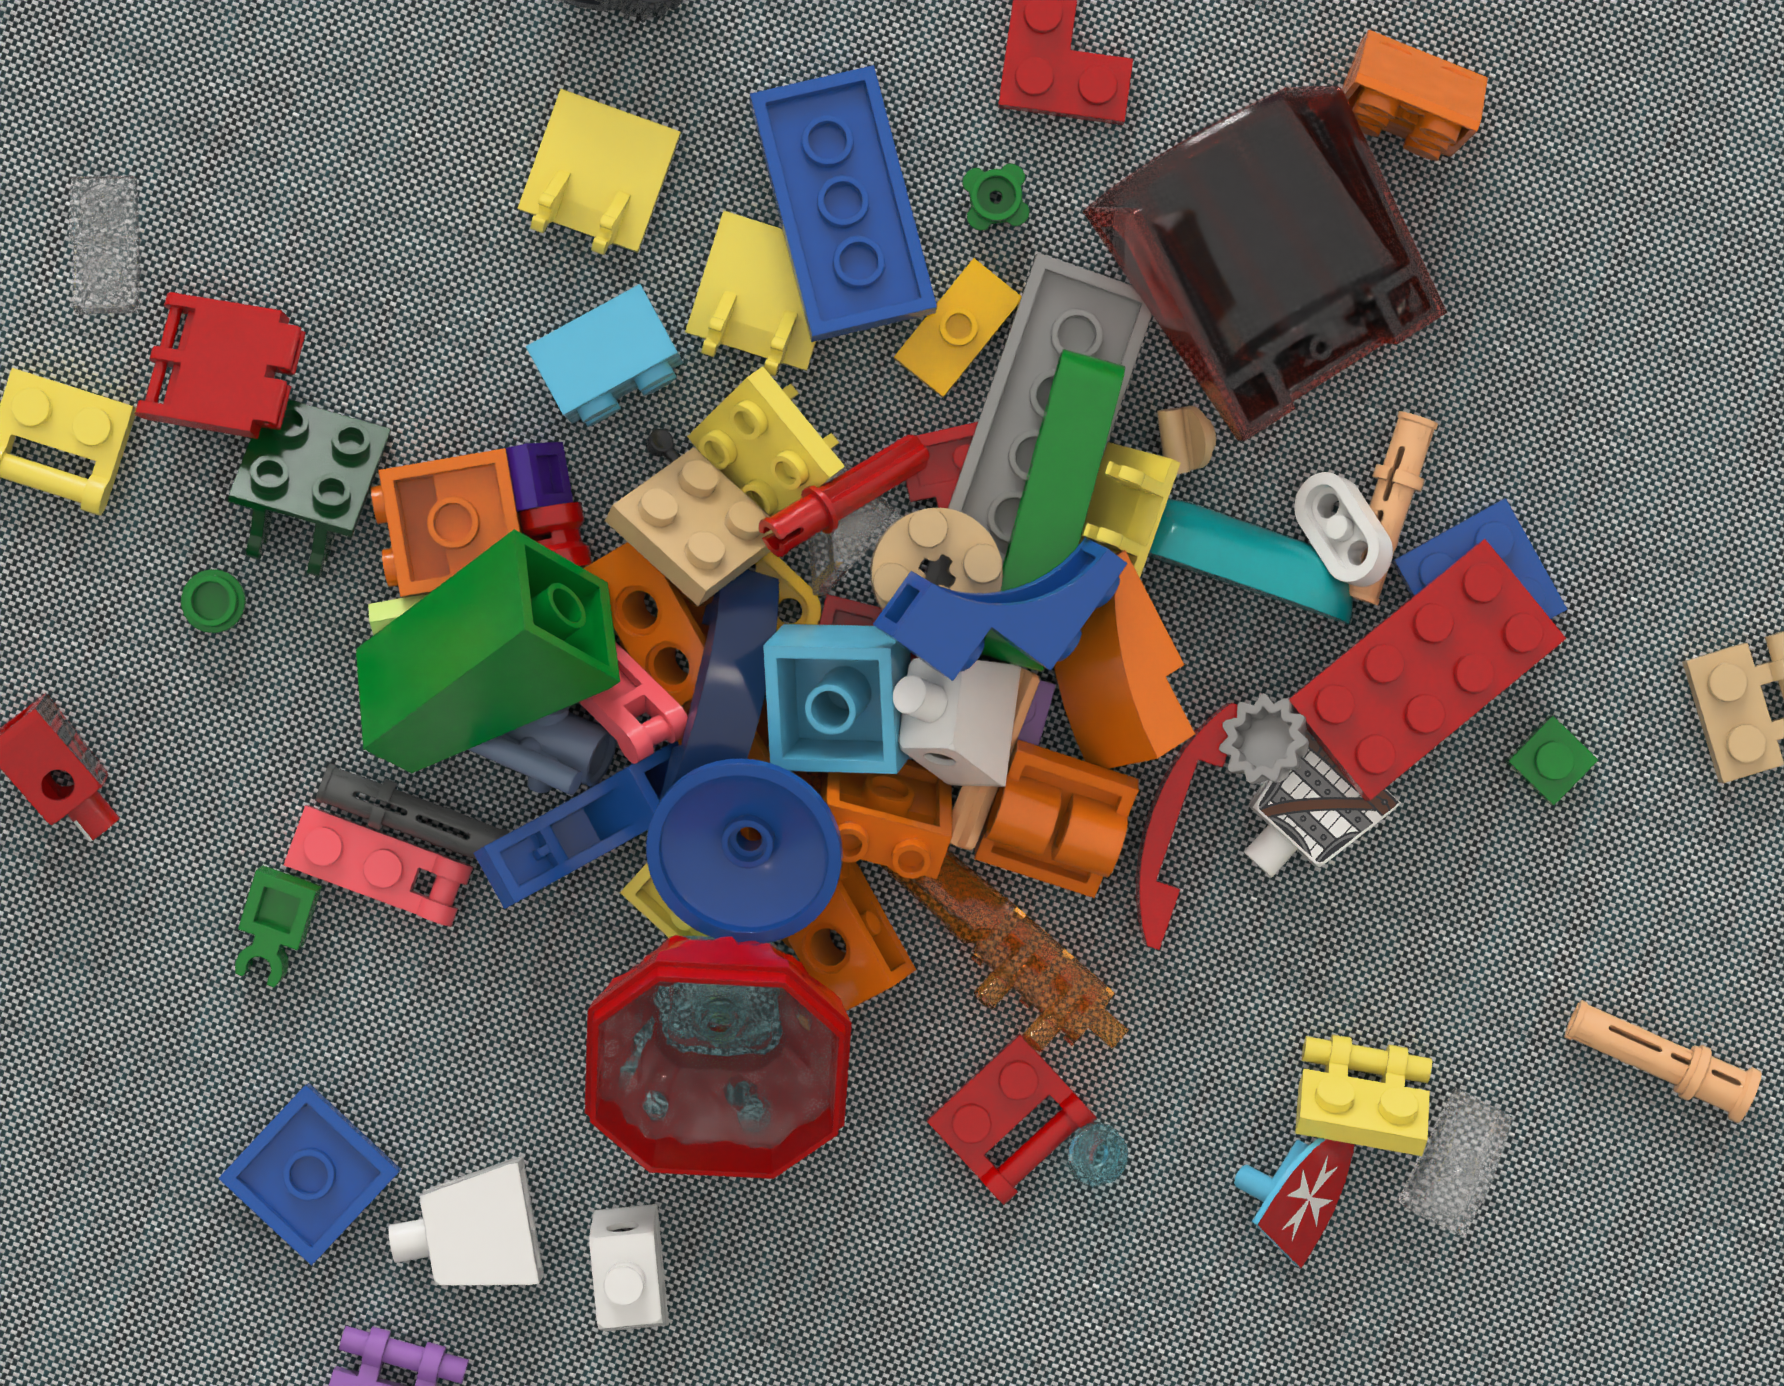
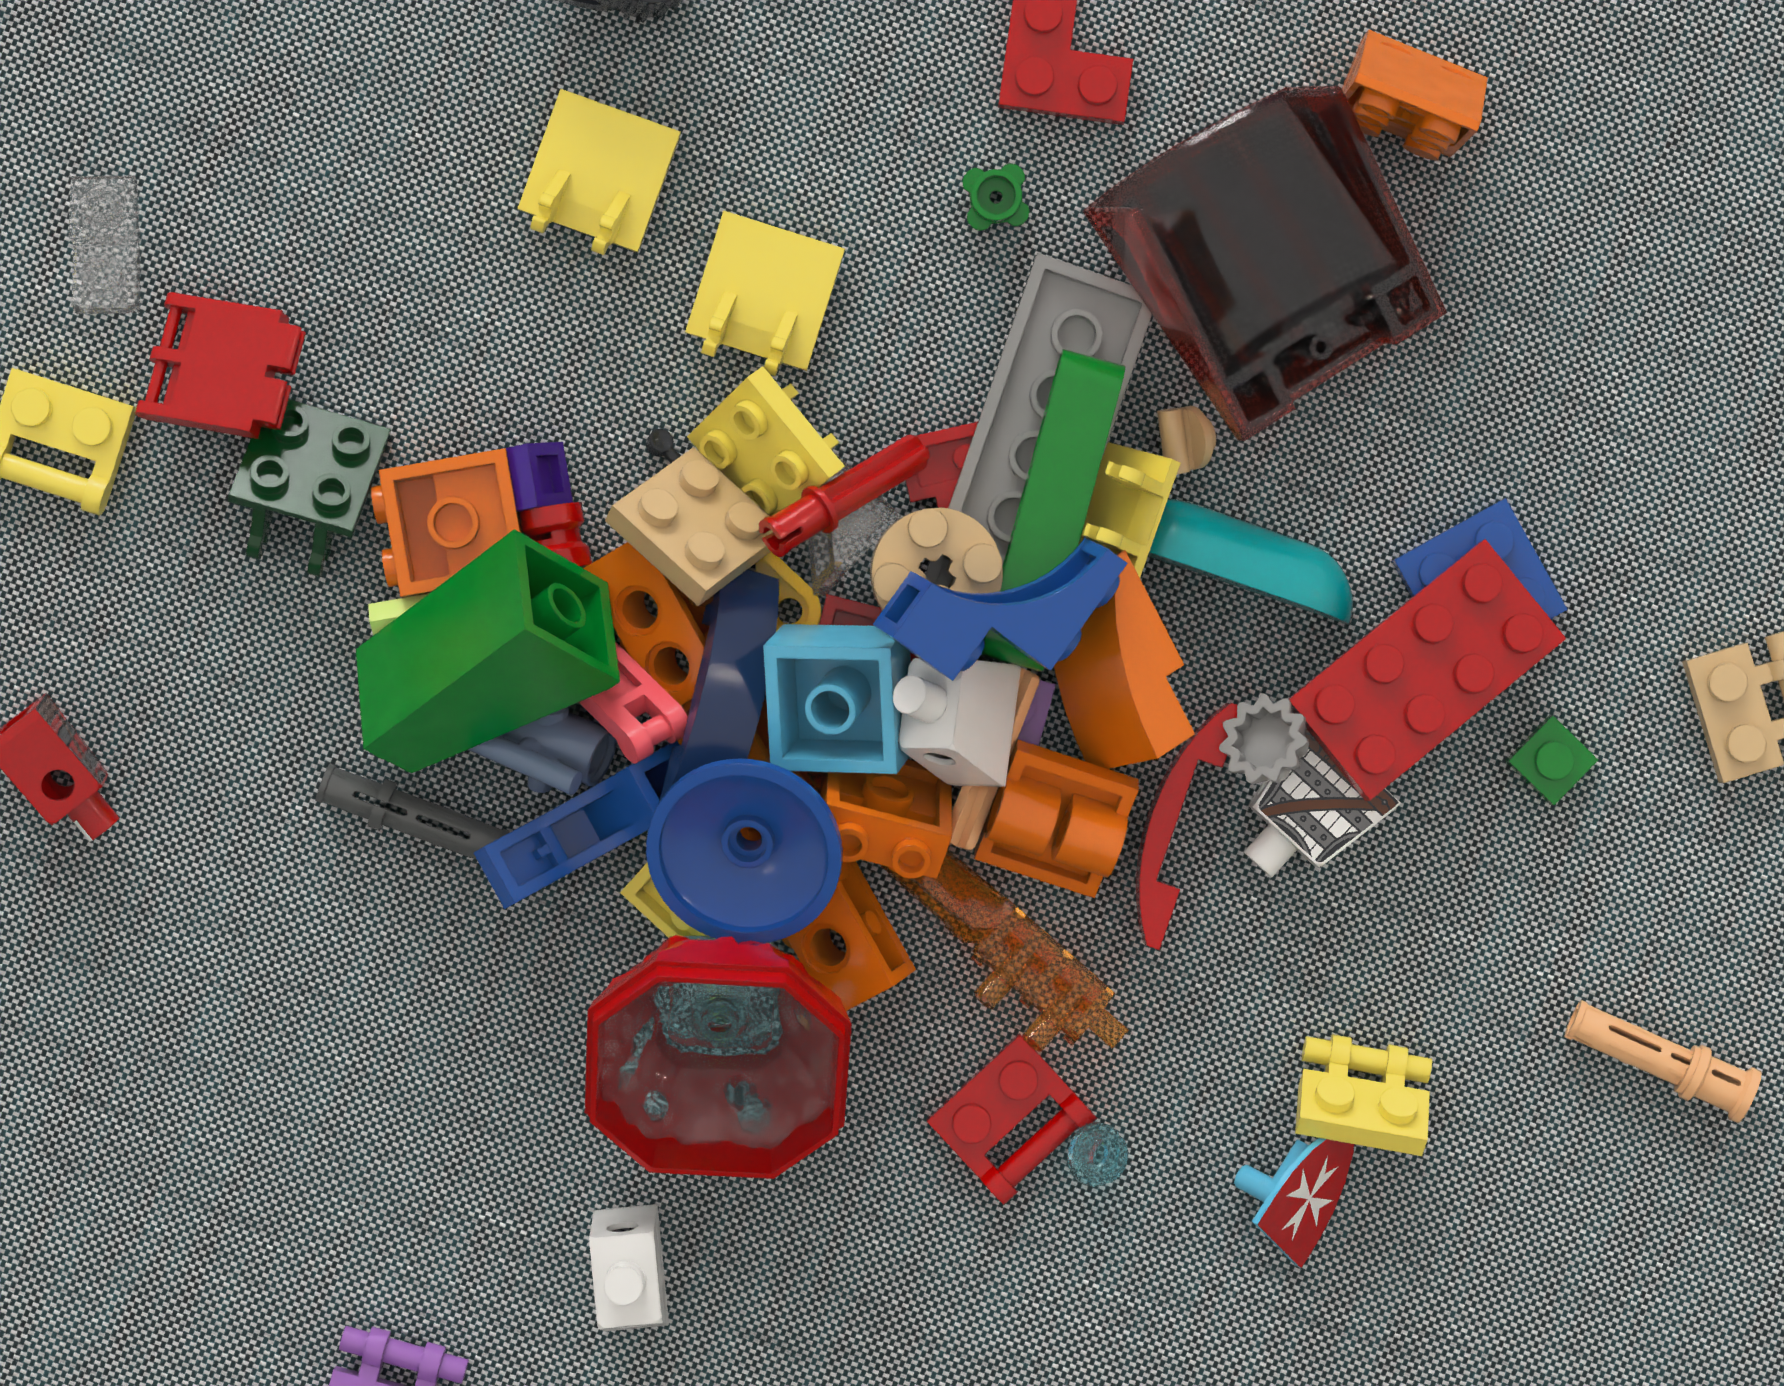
(213, 601): green plate -> none
(278, 916): green plate -> none
(309, 1173): blue plate -> none
(375, 864): coral plate -> none
(475, 1229): white torso -> none
(606, 357): medium azure brick -> none
(842, 203): blue plate -> none
(959, 329): yellow plate -> none
(1346, 534): white plate -> none
(1396, 486): light nougat pin -> none
(1457, 1163): clear slope -> none

